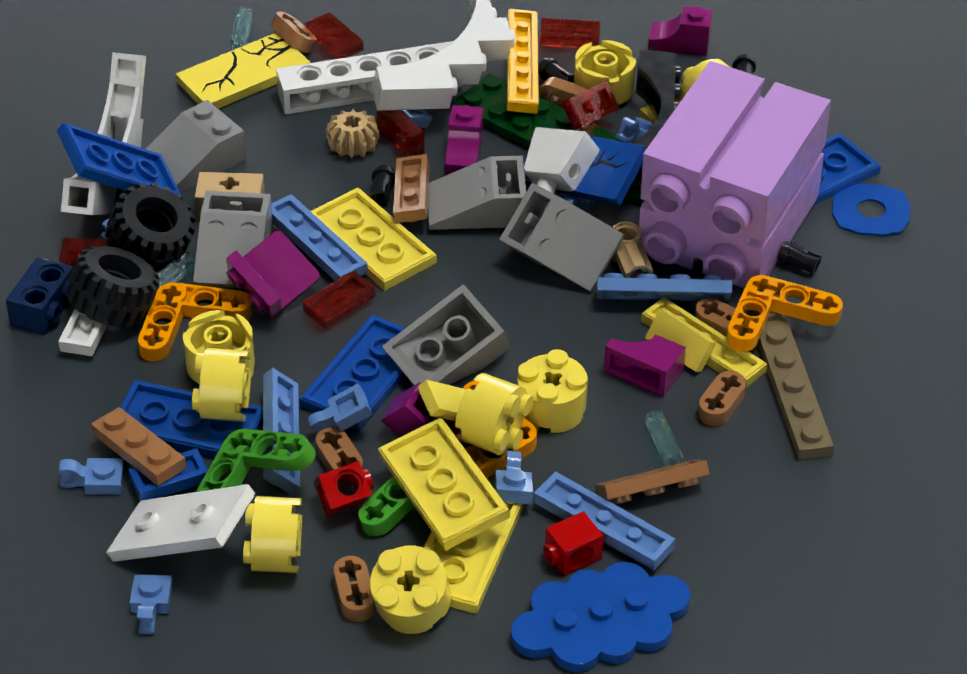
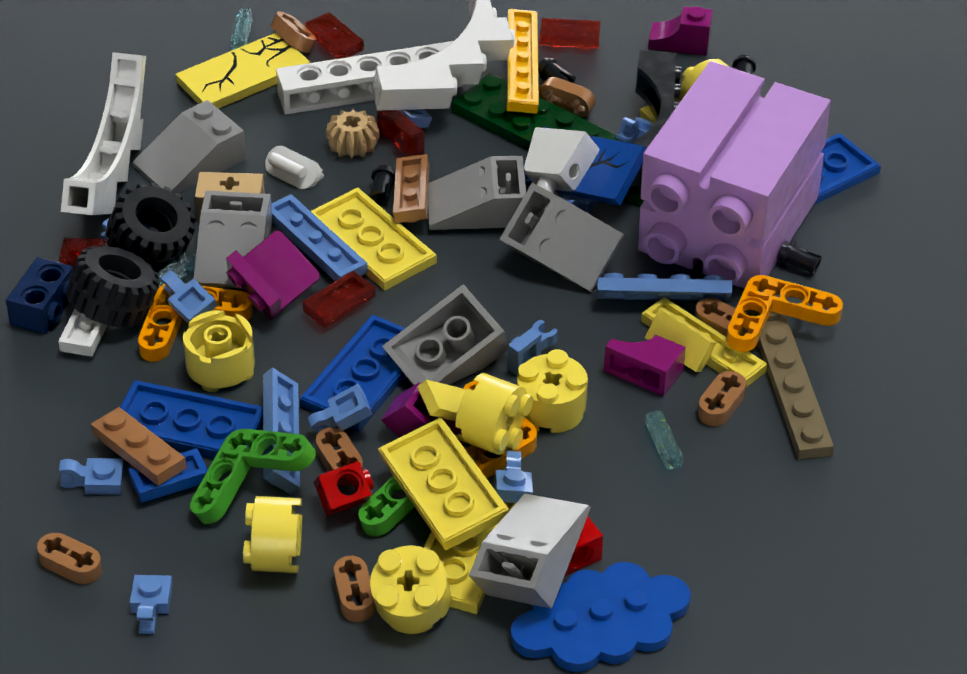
(71, 555): none -> medium nougat beam
(113, 161): blue tile -> none
(181, 523): white plate -> none
(187, 299): none -> medium blue plate
(223, 384): light yellow brick -> none
(293, 168): none -> white piece
(464, 137): magenta arch -> none
(529, 345): none -> medium blue plate
(530, 550): none -> light grey slope
(590, 105): clear red plate -> none
(608, 63): light yellow brick -> none
(619, 527): medium blue plate -> none
(630, 252): tan piece -> none
(652, 481): medium nougat plate -> none
(891, 222): blue piece -> none

